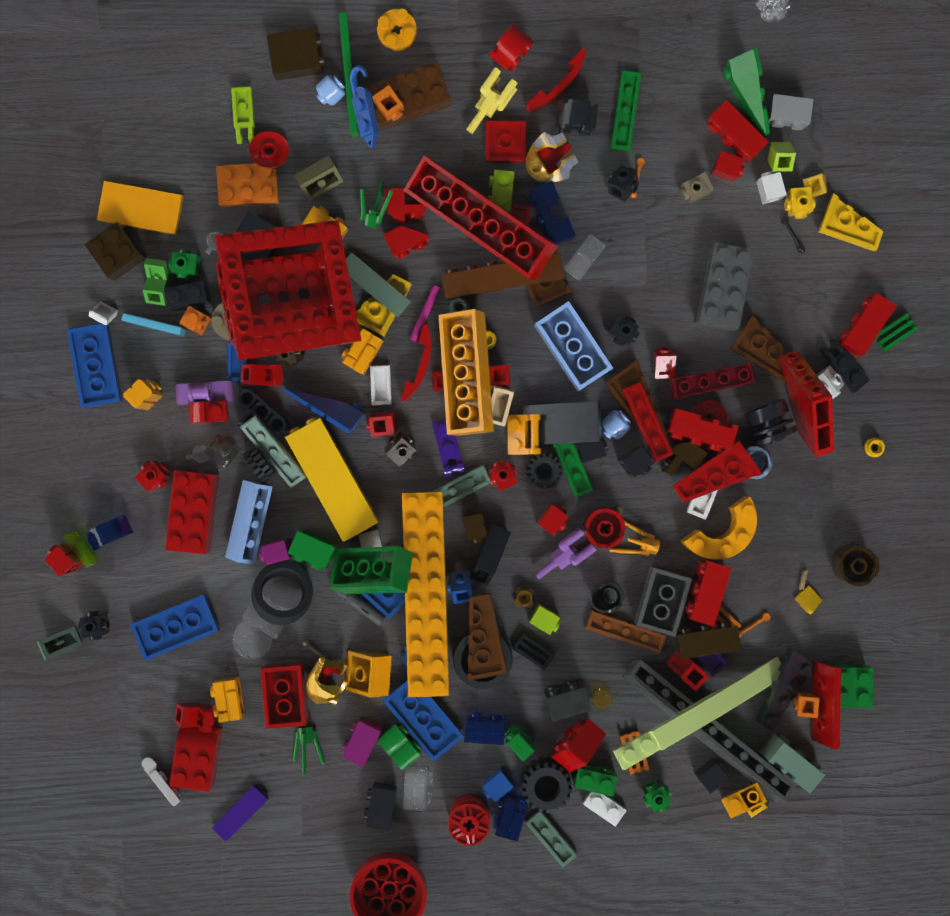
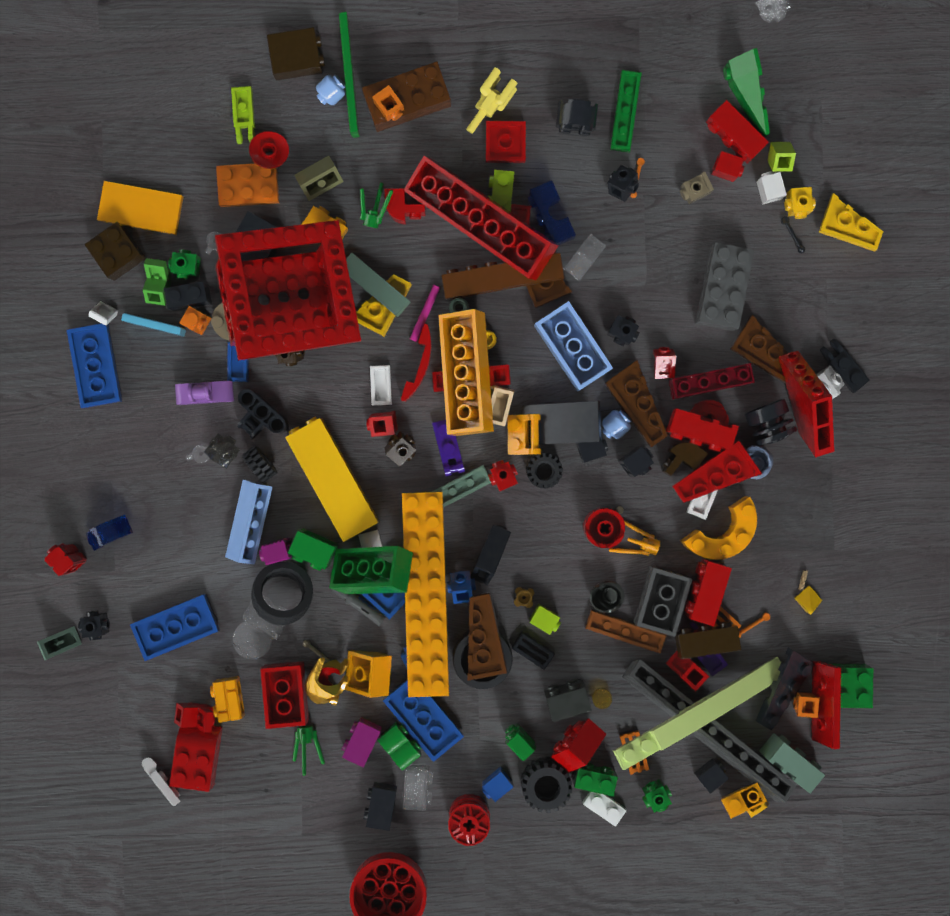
(80, 548): clear neon green tile -> none
(143, 394): light orange brick -> none
(153, 475): red brick -> none
(192, 512): red brick -> none
(208, 412): red brick -> none
(240, 813): dark purple tile -> none
(261, 375): red brick -> none
(273, 450): sand green tile -> none
(338, 413): blue wedge -> none
(362, 353): light orange brick -> none
(363, 108): blue plate -> none
(398, 18): light orange plate -> none
(404, 240): red slope -> none
(474, 527): dark brown brick -> none
(484, 729): clear blue brick -> none
(510, 817): clear blue brick -> none
(511, 47): red brick -> none
(542, 100): red slope -> none
(542, 163): piece -> none
(551, 838): sand green tile -> none
(553, 519): red brick -> none
(567, 554): medium lavender plant -> none
(573, 469): green tile -> none
(647, 421): red tile -> none
(789, 111): light grey brick -> none
(817, 183): yellow slope -> none
(859, 575): dark brown brick -> none
(866, 324): red brick -> none
(879, 444): yellow plate -> none
(909, 323): green tile -> none

